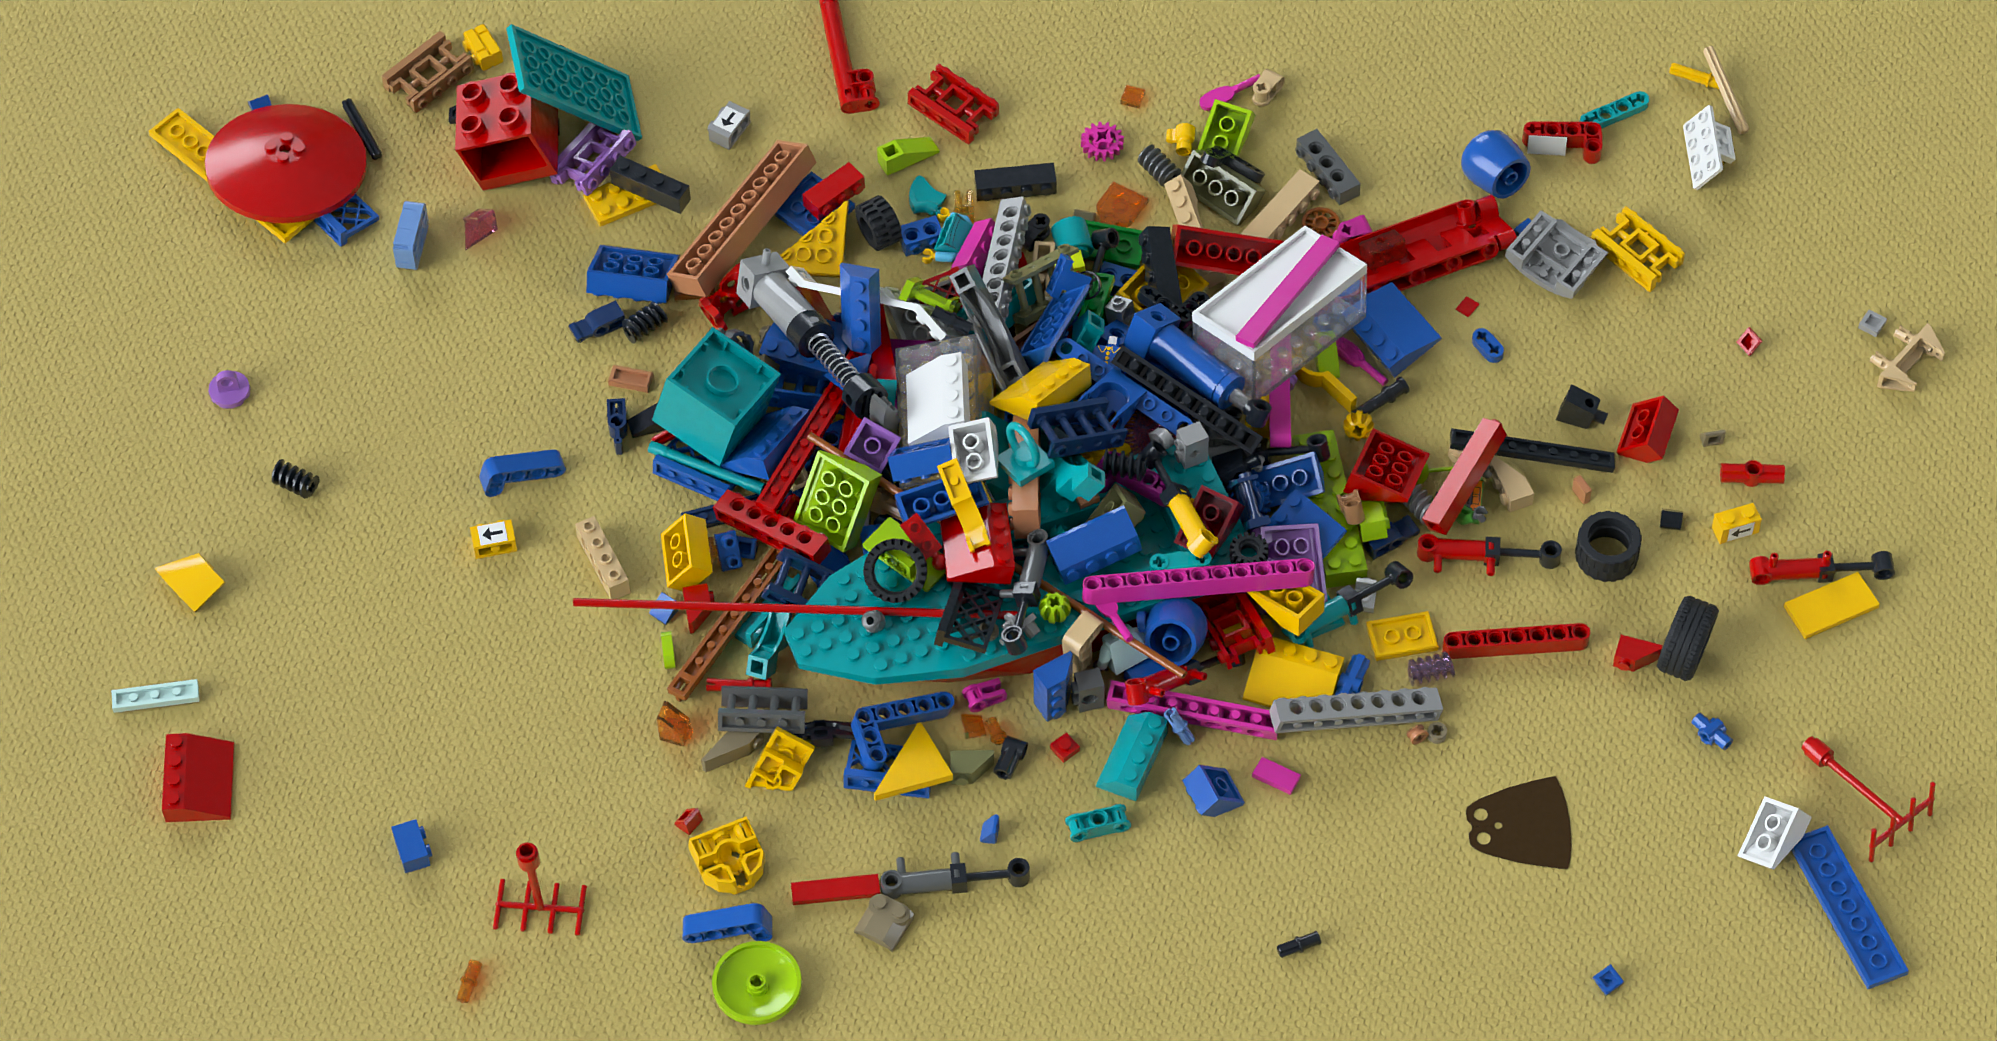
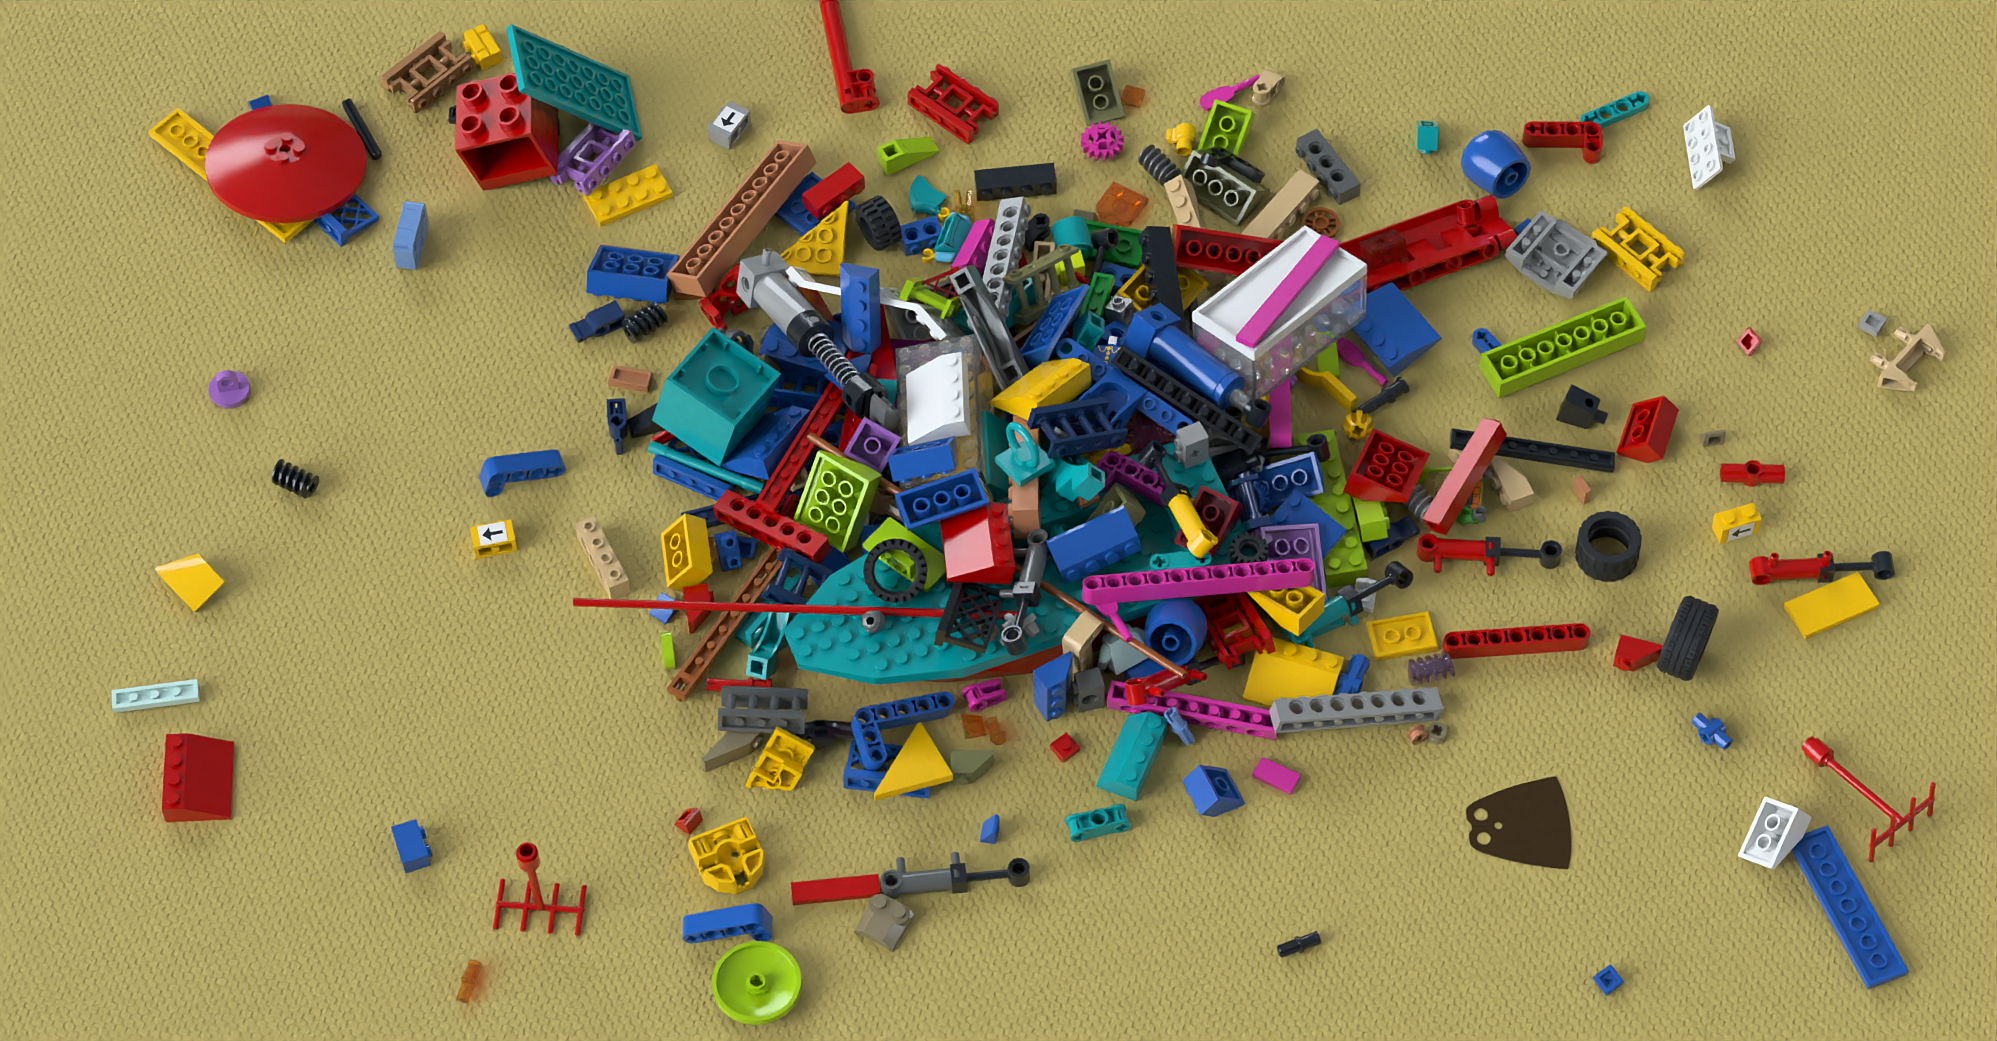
(479, 226): clear pink slope -> none
(650, 184): black brick -> none
(673, 725): clear orange slope -> none
(924, 539): red plate -> none
(951, 320): black pin -> none
(964, 504): yellow piece -> none
(975, 448): white slope -> none
(1011, 753): black piece -> none
(1054, 607): lime piece -> none
(1065, 279): blue piece -> none
(1097, 92): none -> olive slope
(1125, 465): black piece -> none
(1141, 620): blue tile -> none
(1150, 296): black beam -> none
(1163, 437): light grey beam -> none
(1351, 507): medium nougat piece -> none
(1352, 229): dark pink piece -> none
(1427, 136): none -> teal slope
(1467, 306): red sticker -> none
(1547, 145): white sticker -> none
(1562, 347): none -> lime brick
(1671, 519): black slope -> none
(1693, 75): yellow axle -> none
(1726, 90): tan axle -> none

